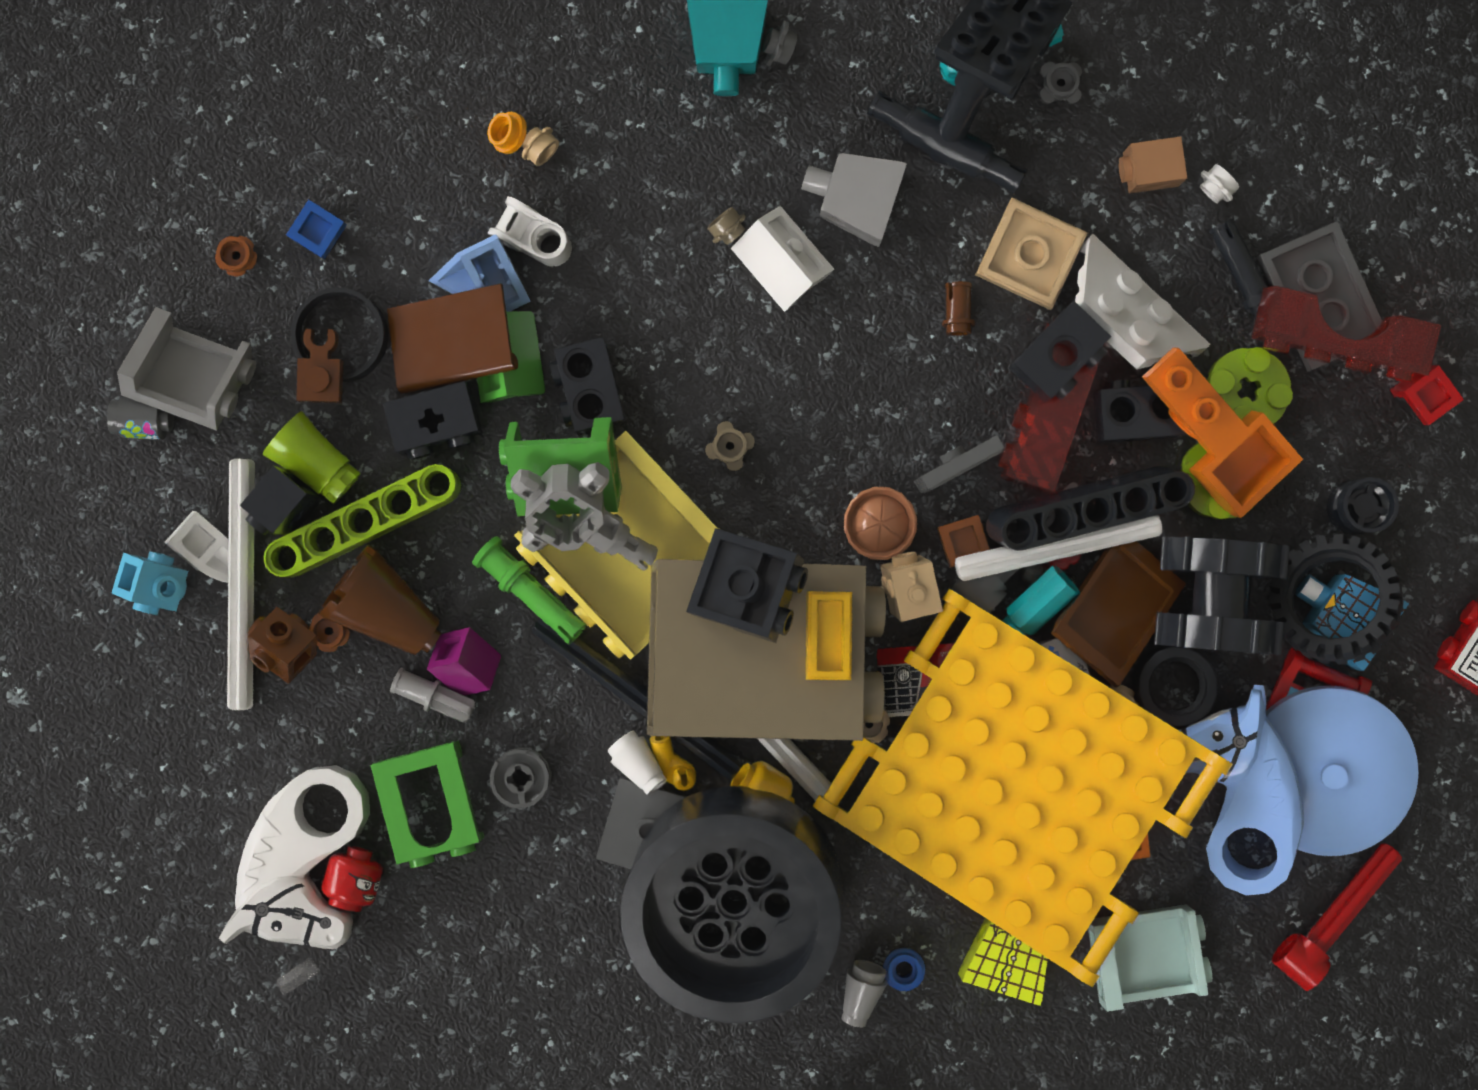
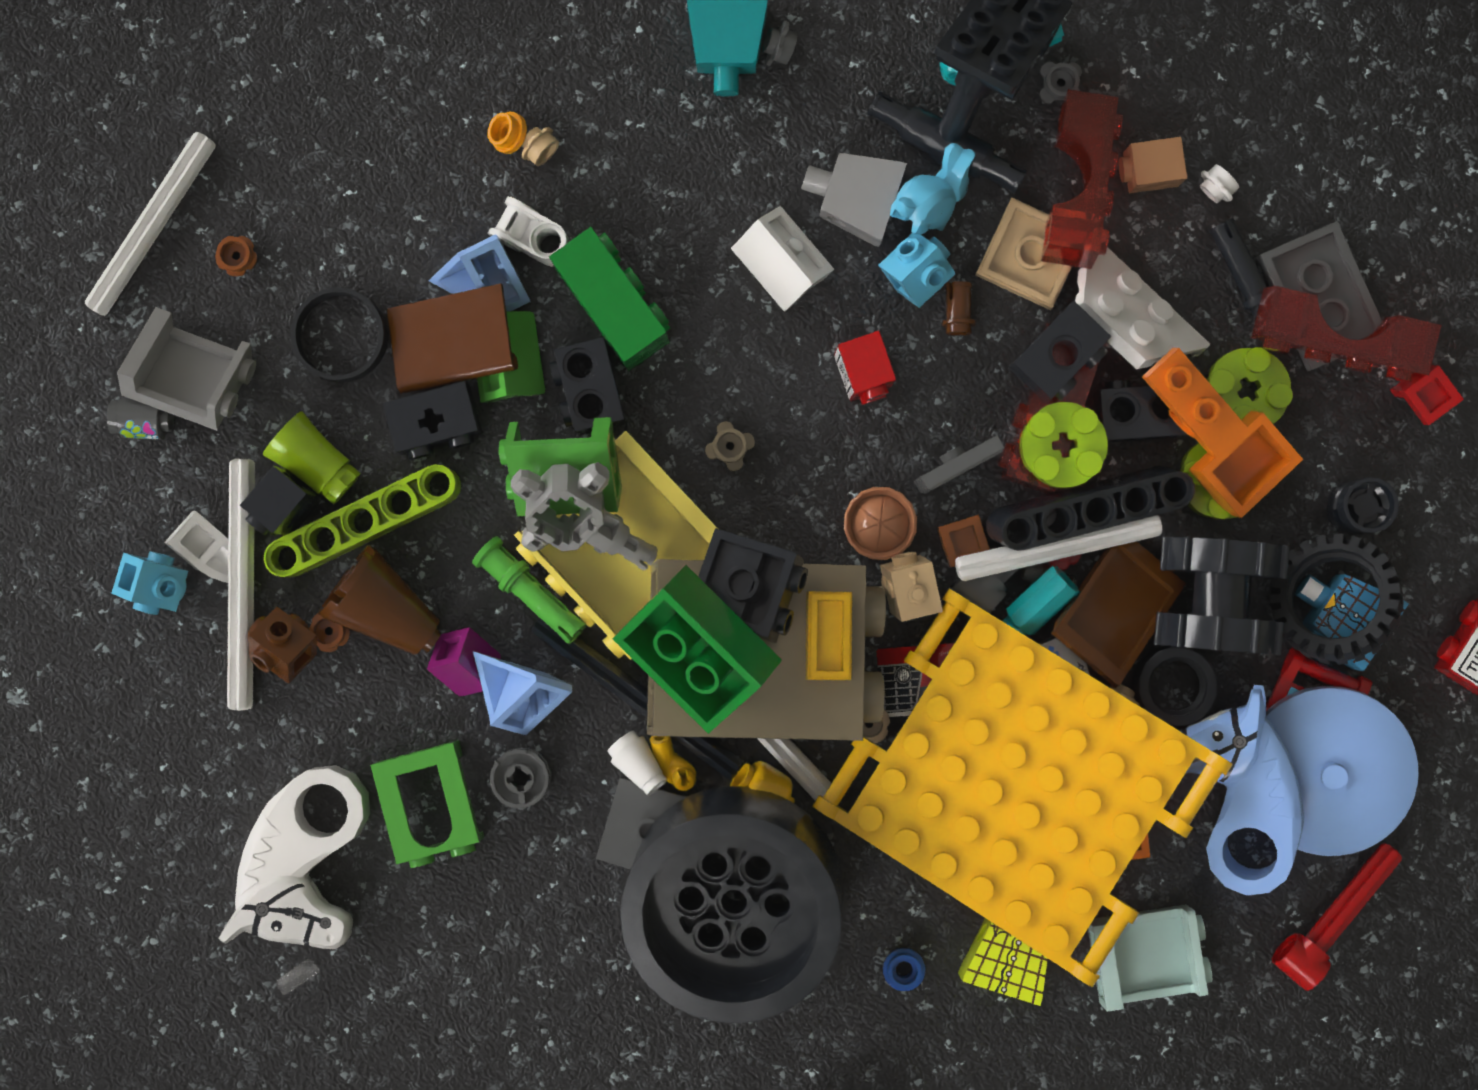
(150, 223): none -> white axle
(316, 229): blue plate -> none
(320, 376): reddish brown plate -> none
(352, 879): red head -> none
(432, 695): light grey axle -> none
(517, 694): none -> light blue slope
(612, 297): none -> green brick
(697, 649): none -> green brick
(727, 226): dark tan plate -> none
(862, 991): light grey cone -> none
(865, 368): none -> red brick
(918, 268): none -> medium azure brick
(932, 199): none -> medium azure animal
(1048, 464): none -> lime plate
(1086, 133): none -> clear red arch

